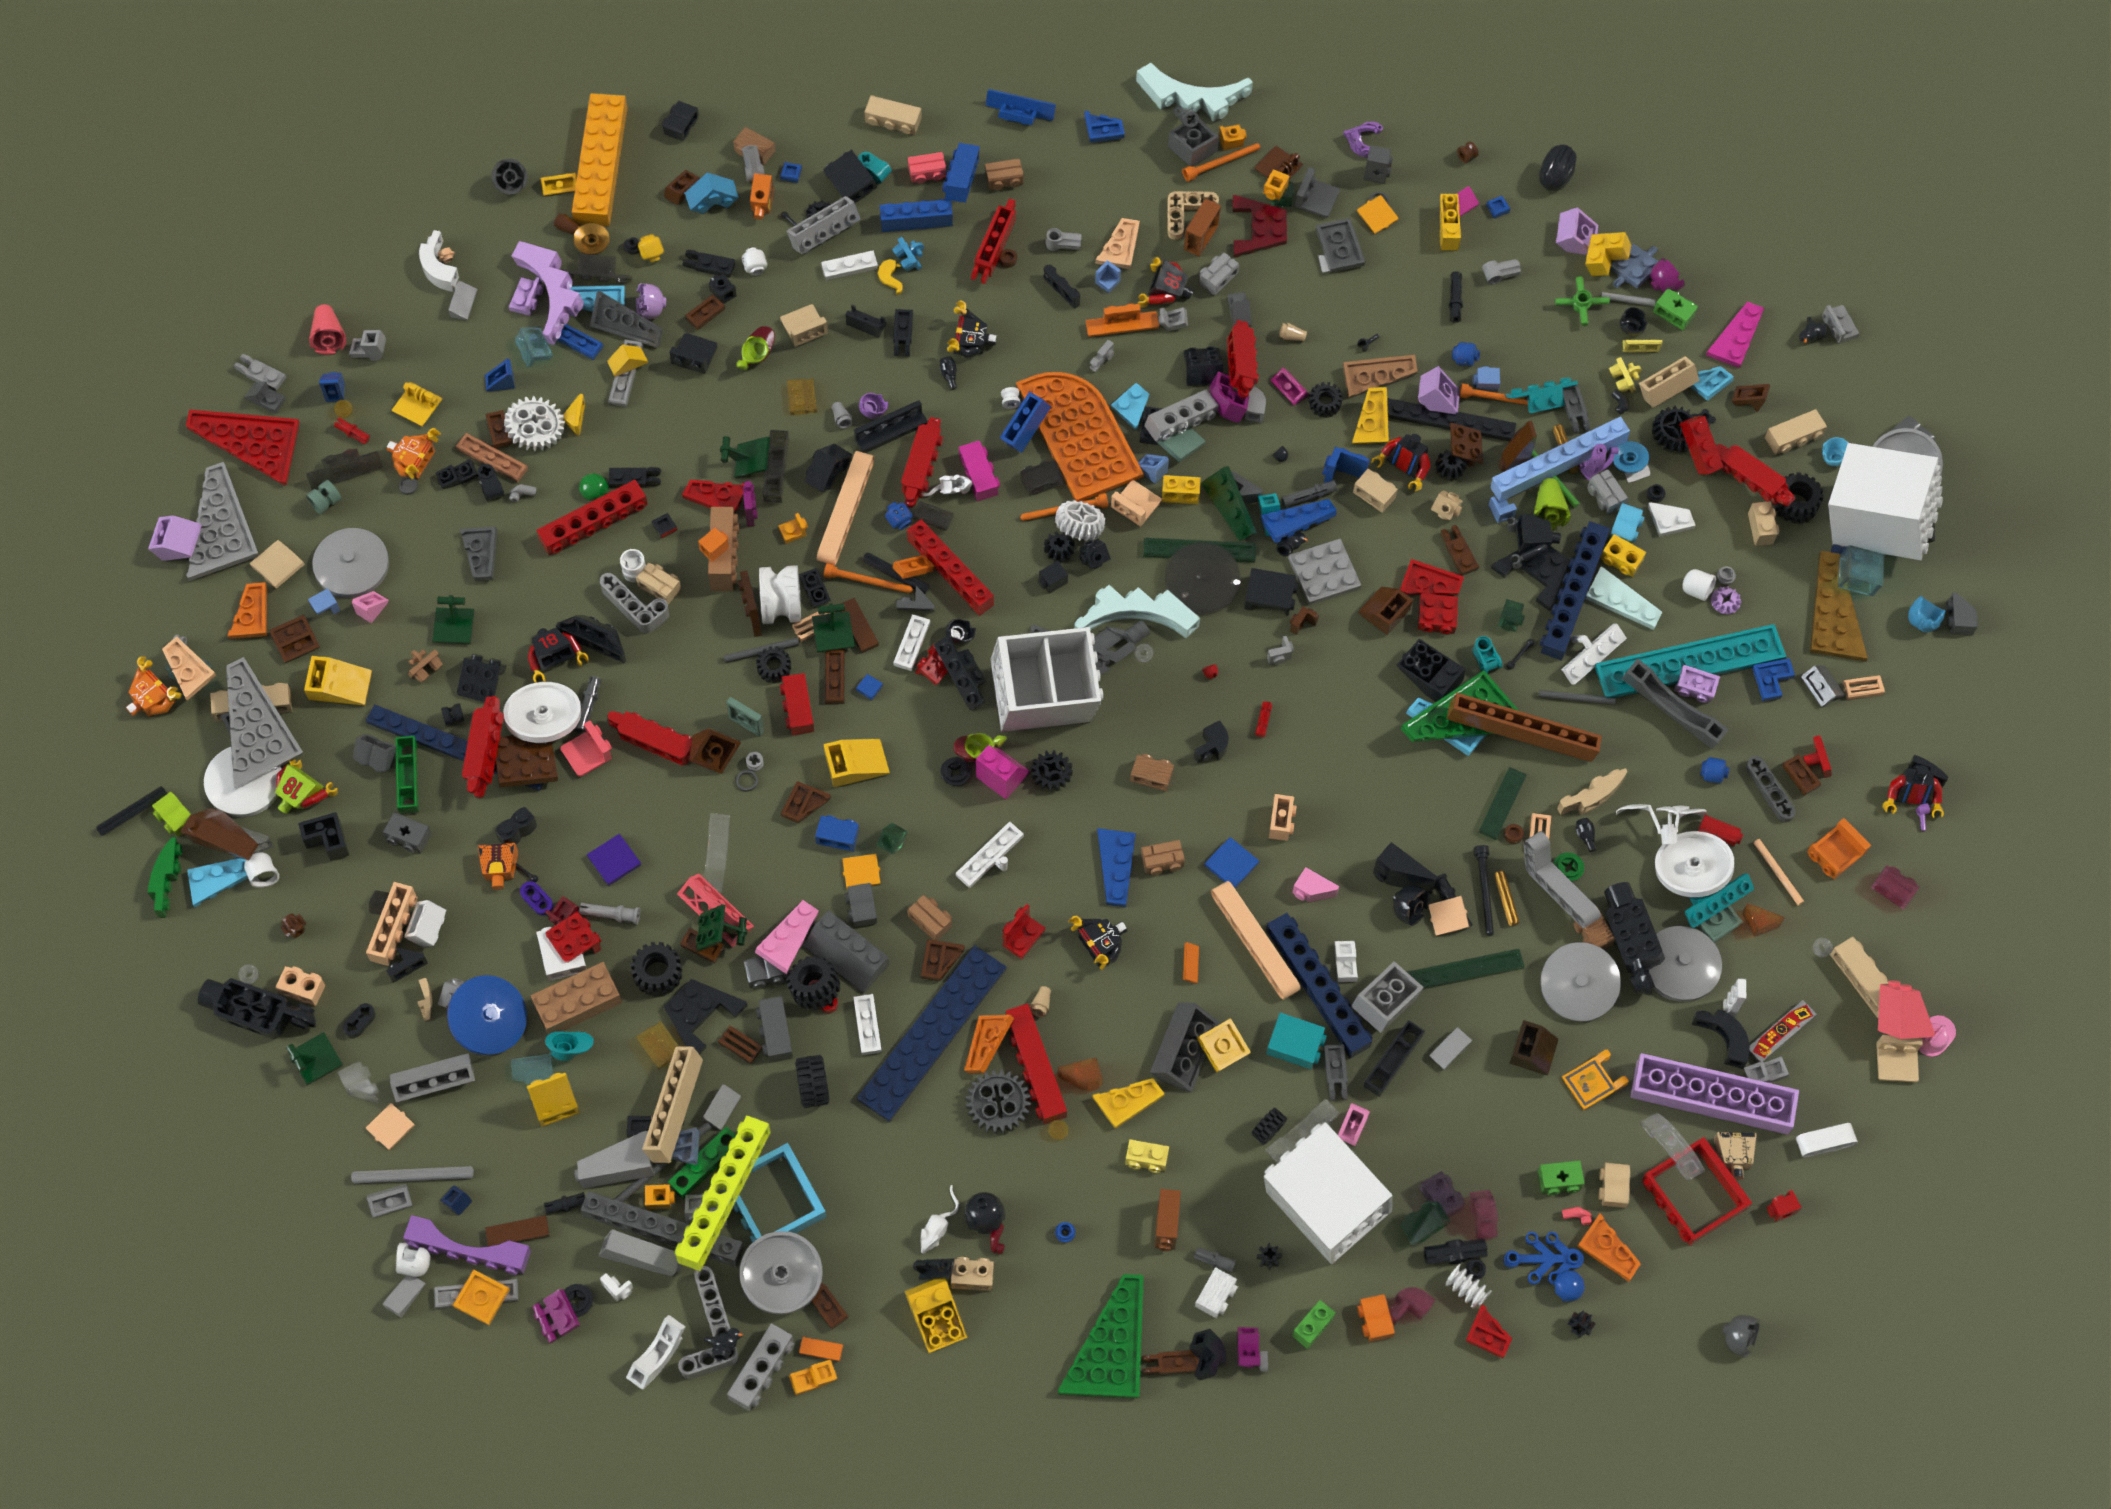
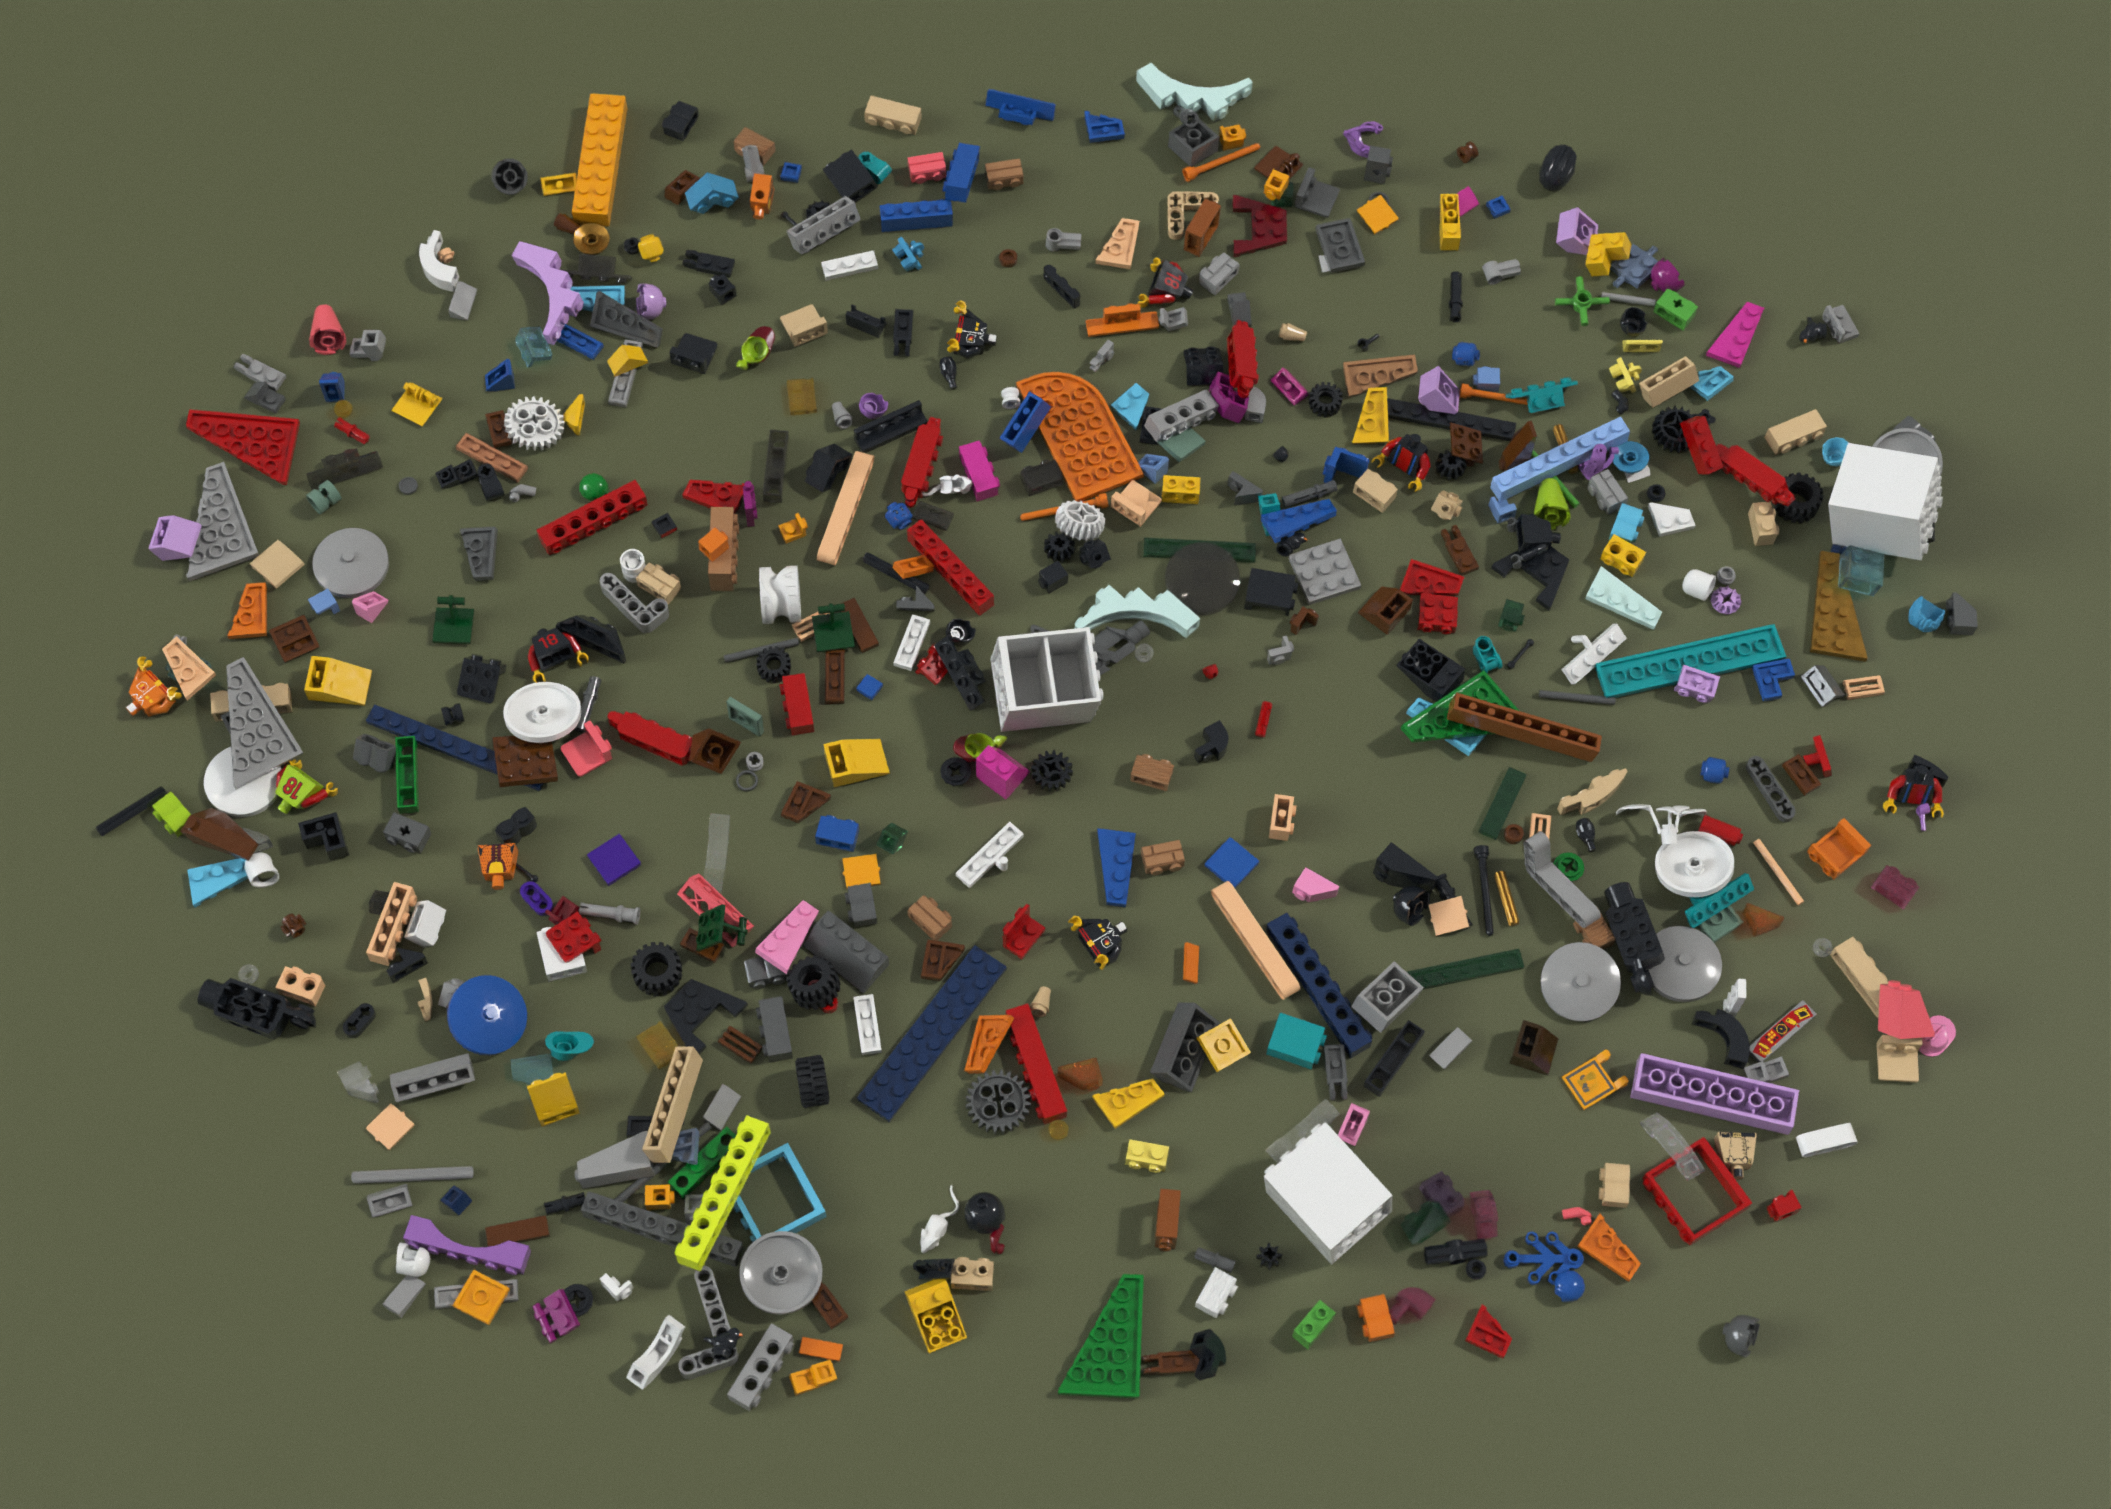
(164, 871): green slope -> none
(314, 1058): dark green plate -> none
(413, 453): orange torso -> none
(418, 670): medium nougat hips -> none
(482, 746): red hinge -> none
(526, 296): lavender bracket -> none
(576, 999): medium nougat brick -> none
(622, 476): black hinge -> none
(639, 1253): light grey slope -> none
(705, 312): reddish brown plate -> none
(748, 598): reddish brown wing -> none
(750, 456): dark green plate -> none
(754, 261): white head -> none
(814, 587): black slope -> none
(833, 572): orange piece -> none
(884, 274): yellow piece -> none
(994, 241): red hinge -> none
(1065, 1226): blue plate -> none
(1108, 276): medium blue panel -> none
(1228, 500): dark green wing -> none
(1248, 1347): magenta brick -> none
(1263, 1361): light grey tile -> none
(1269, 1126): black tyre -> none
(1346, 961): white slope -> none
(1467, 1287): white piece -> none
(1554, 646): dark blue brick -> none
(1569, 1171): bright green brick -> none
(1575, 408): dark grey hinge -> none
(1581, 1323): black gear -> none
(1651, 687): dark grey arch -> none
(1751, 394): reddish brown slope -> none

